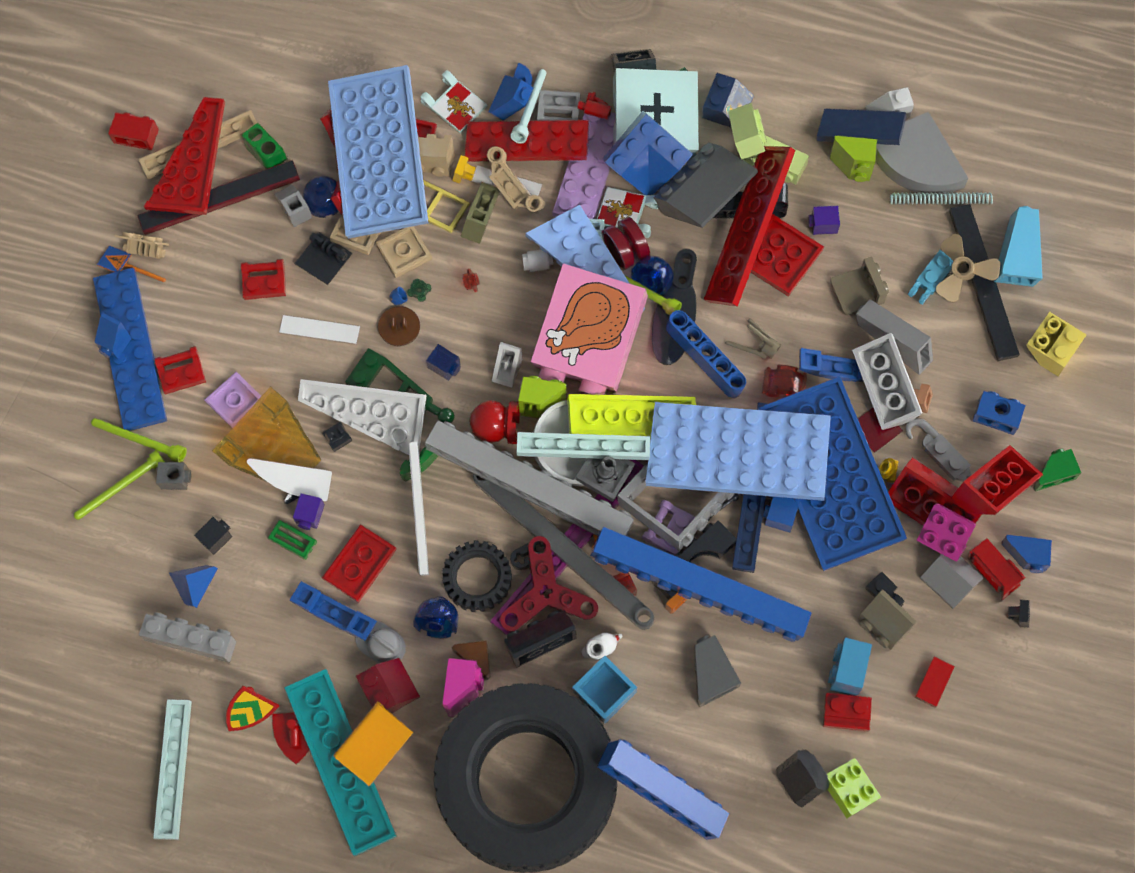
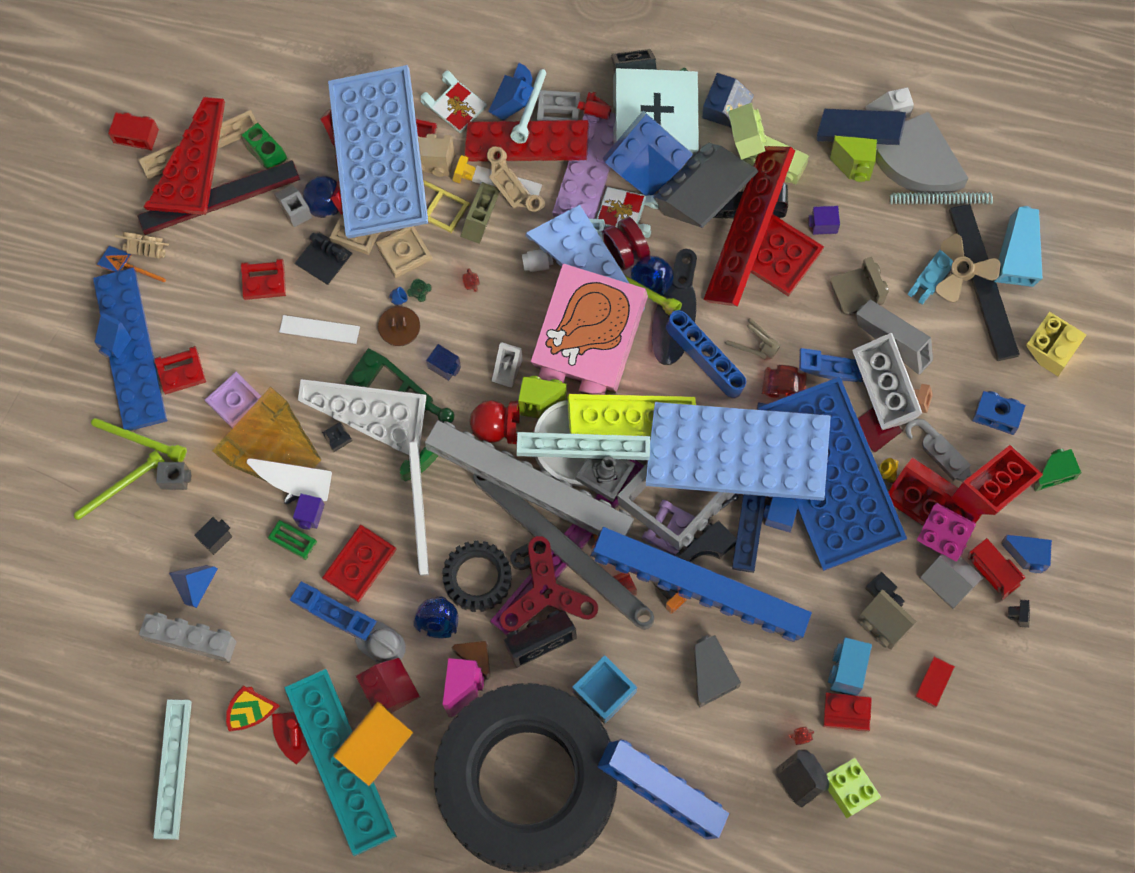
(601, 645): white animal -> none
(802, 735): none -> clear red plate

